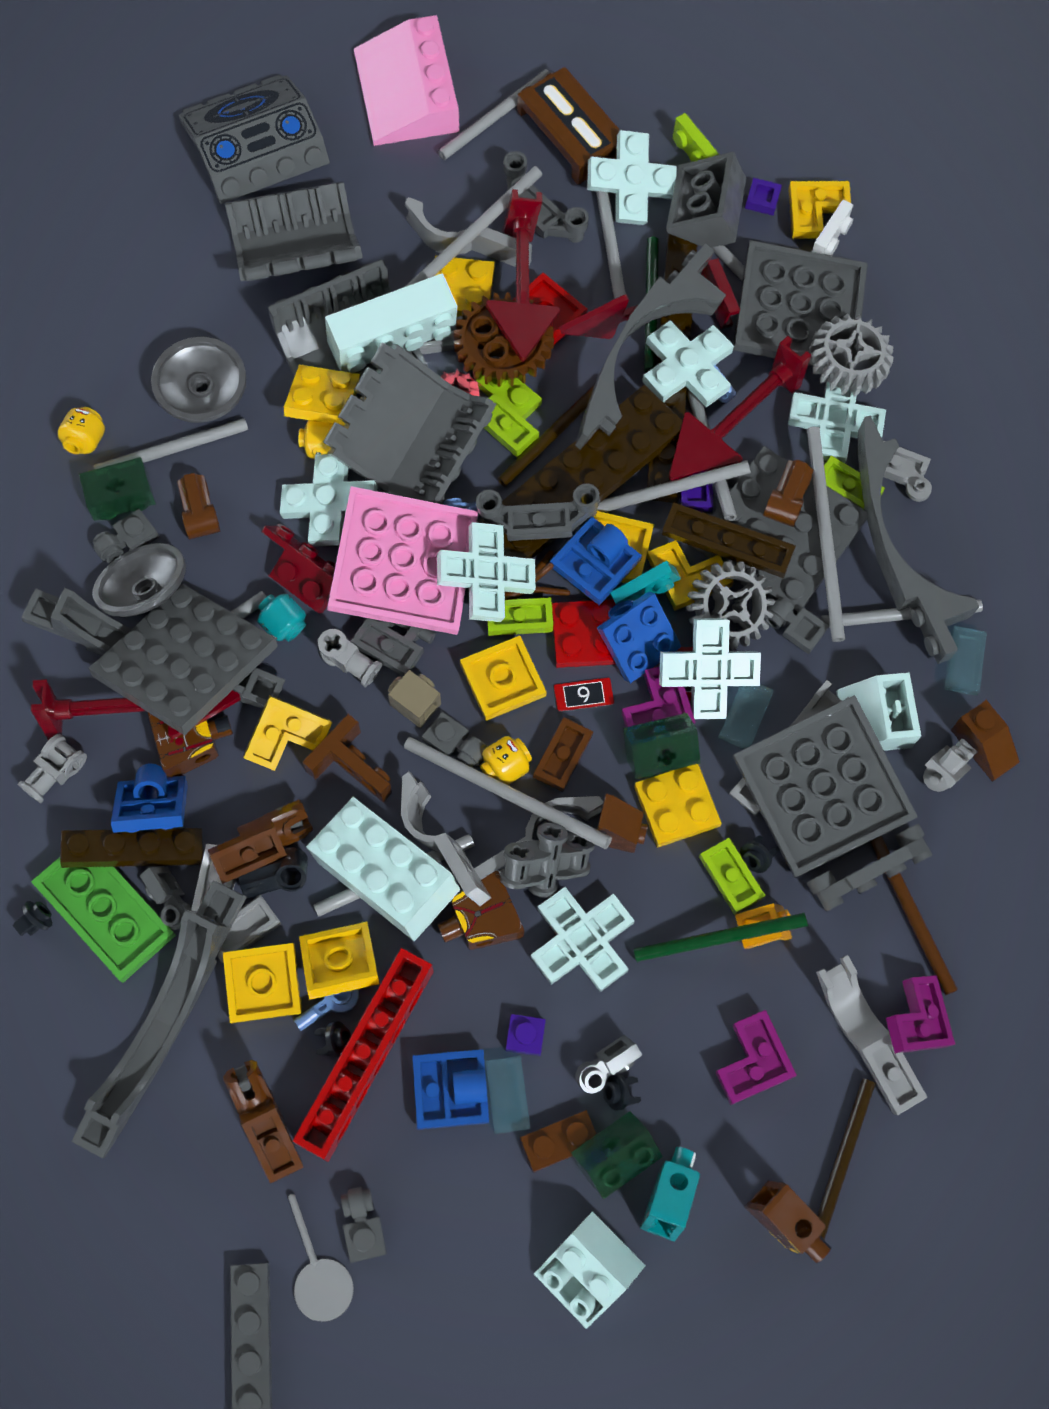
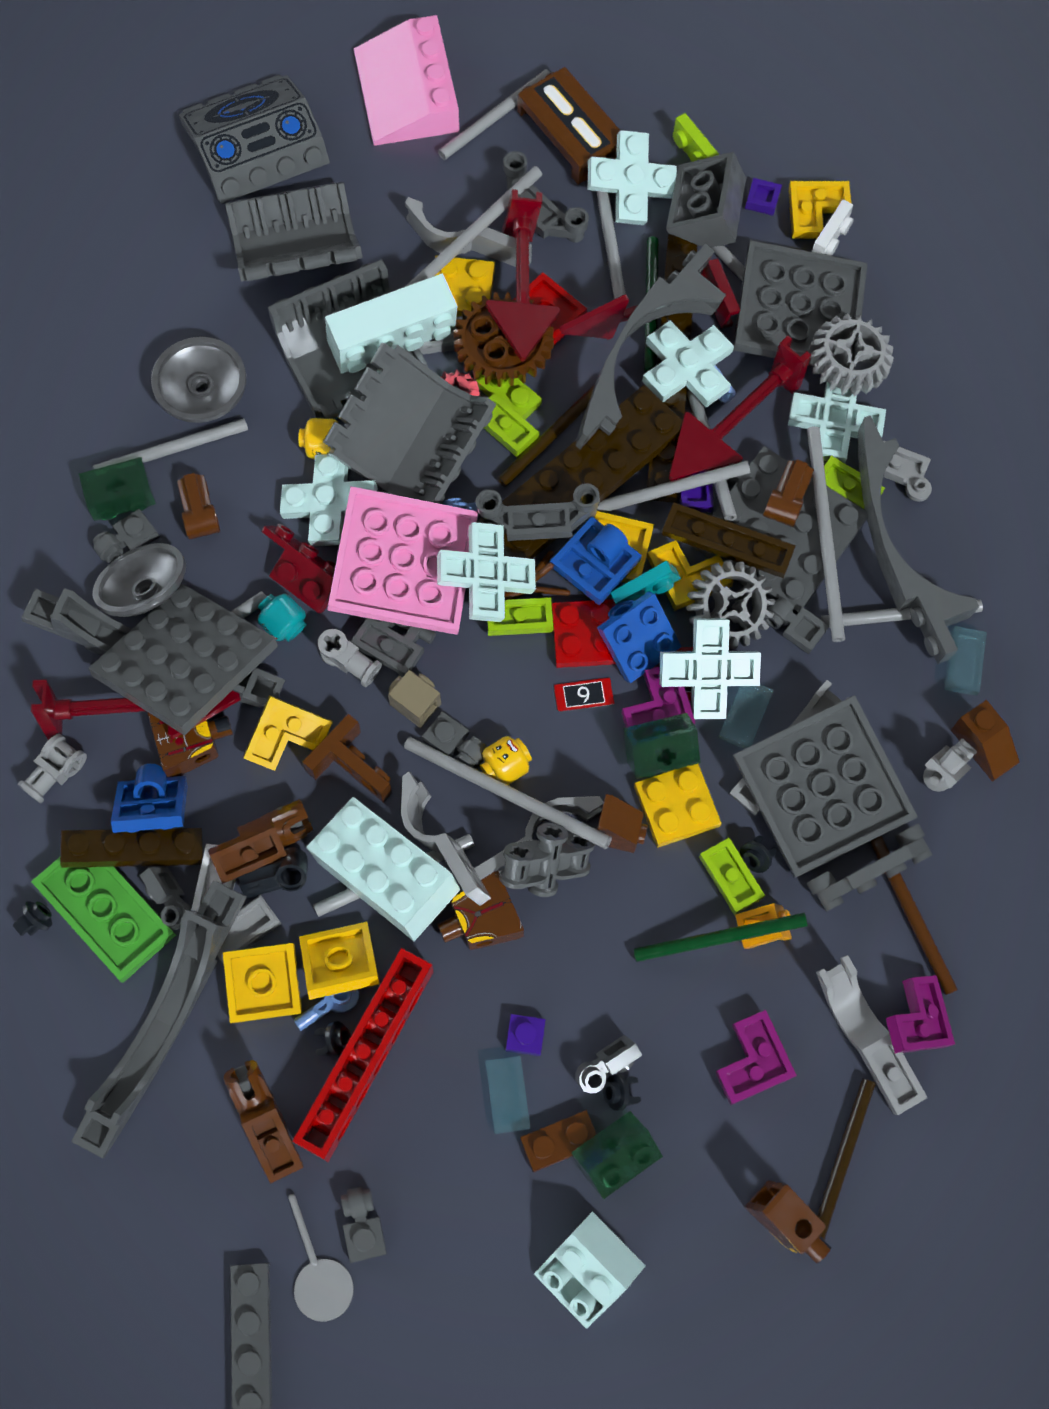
(81, 429): yellow head -> none
(319, 394): yellow plate -> none
(450, 1089): blue plate -> none
(503, 678): yellow plate -> none
(563, 754): reddish brown plate -> none
(582, 939): light aqua plate -> none
(668, 1207): teal torso -> none
(888, 707): light aqua slope -> none

